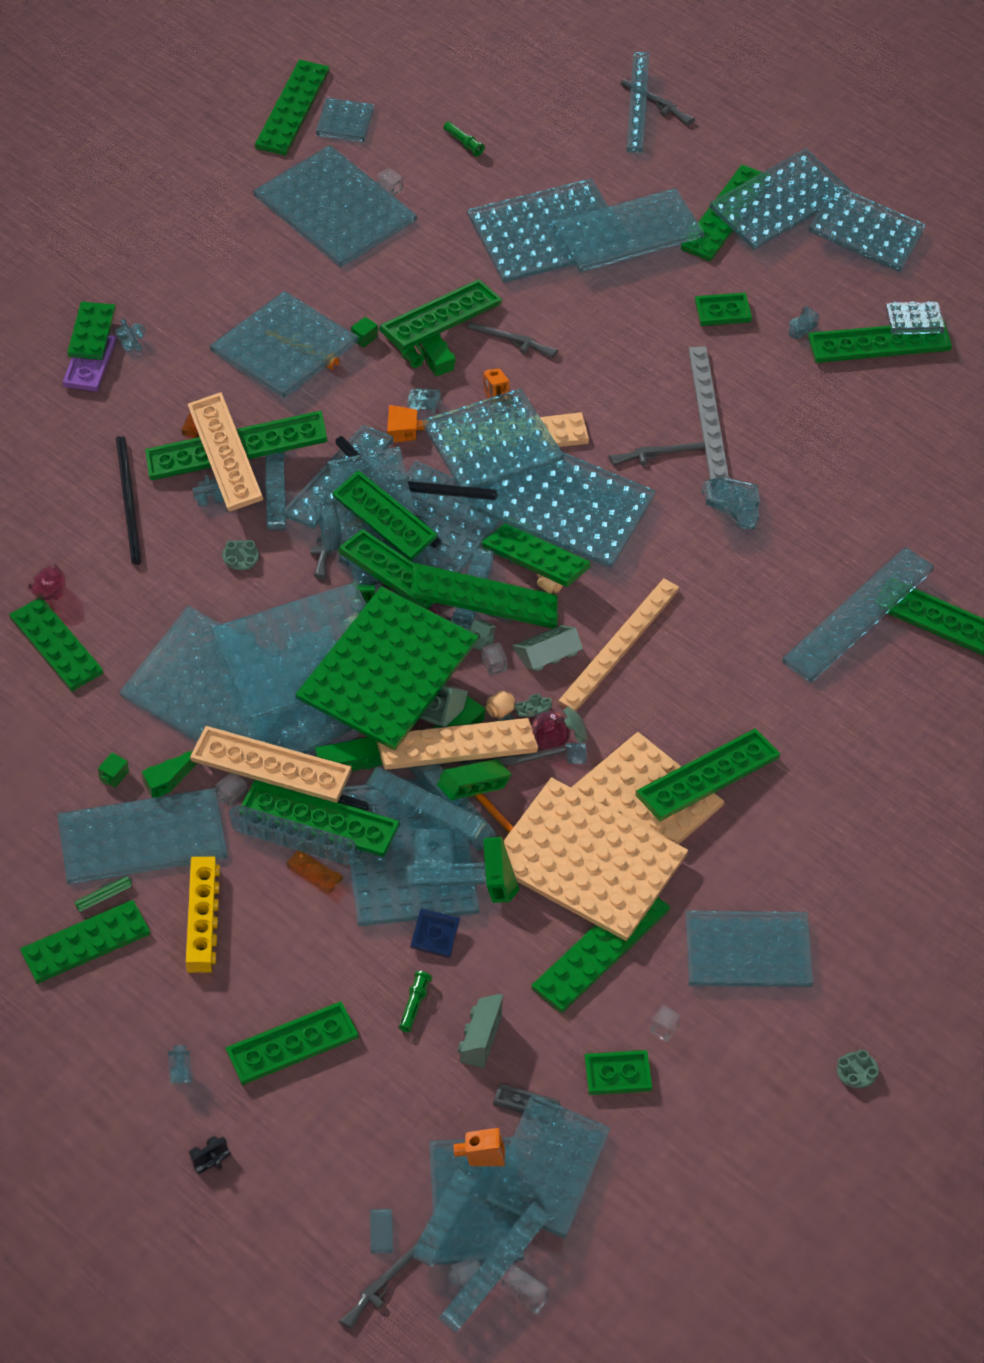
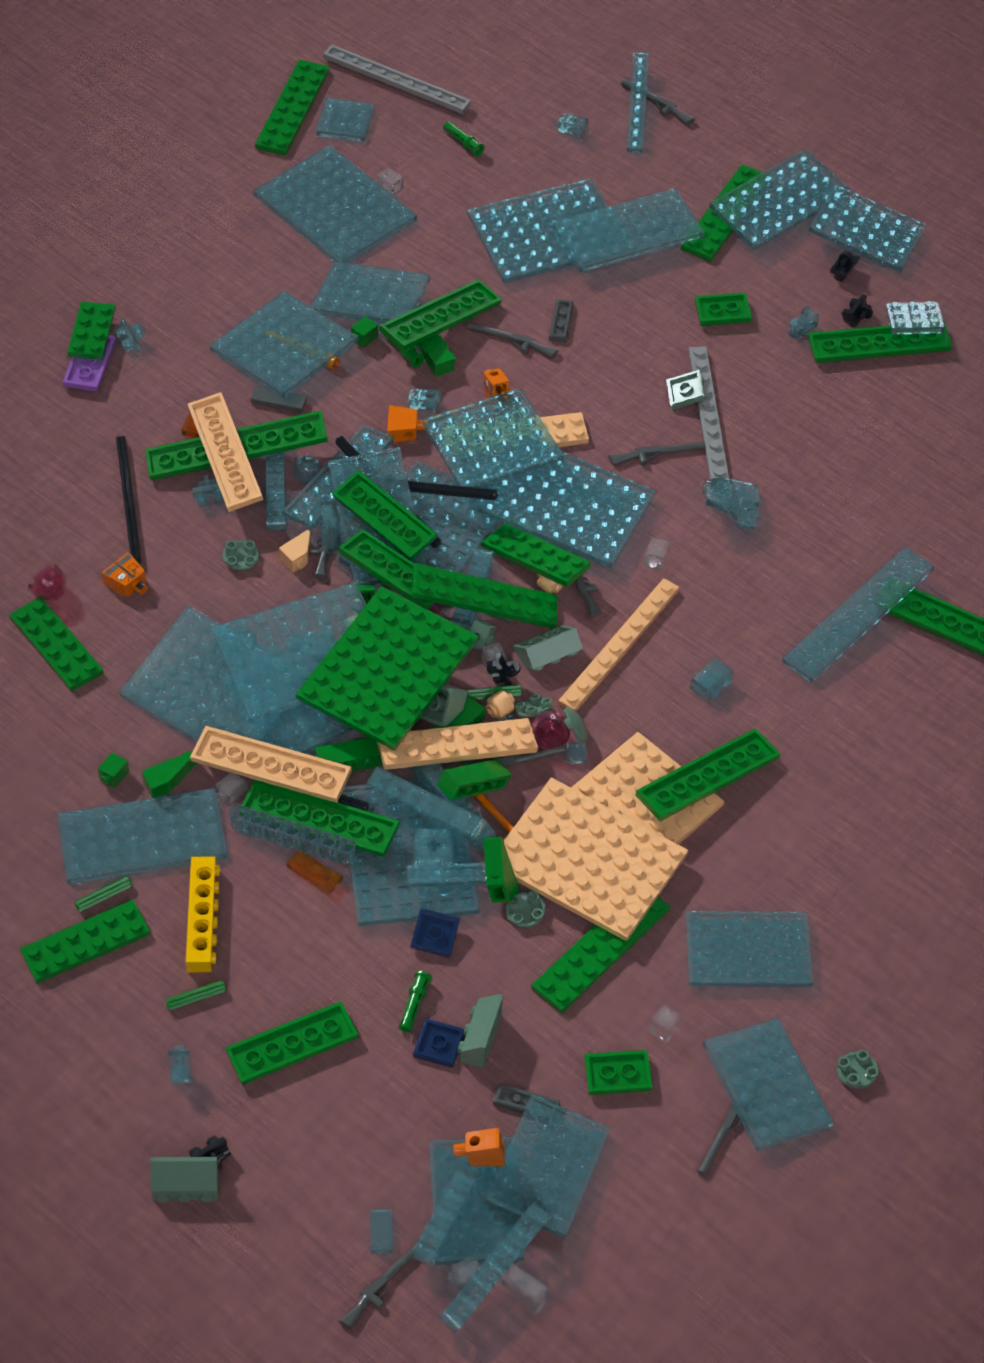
(125, 576): none -> orange torso
(184, 1179): none -> sand green slope
(195, 995): none -> green axle
(267, 397): none -> dark grey tile
(296, 552): none -> light nougat slope
(306, 468): none -> clear light blue hair
(369, 291): none -> clear light blue plate
(397, 79): none -> light grey plate
(438, 1043): none -> dark blue tile
(485, 693): none -> green axle
(502, 670): none -> black hips
(526, 909): none -> sand green dish
(561, 320): none -> dark grey tile
(573, 124): none -> clear light blue leg
(583, 590): none -> dark grey piece
(656, 553): none -> clear brick
(686, 389): none -> plate
(712, 679): none -> clear light blue brick
(727, 1124): none -> dark grey piece
(767, 1084): none -> clear light blue plate
(844, 265): none -> black hips
(858, 310): none -> black hips

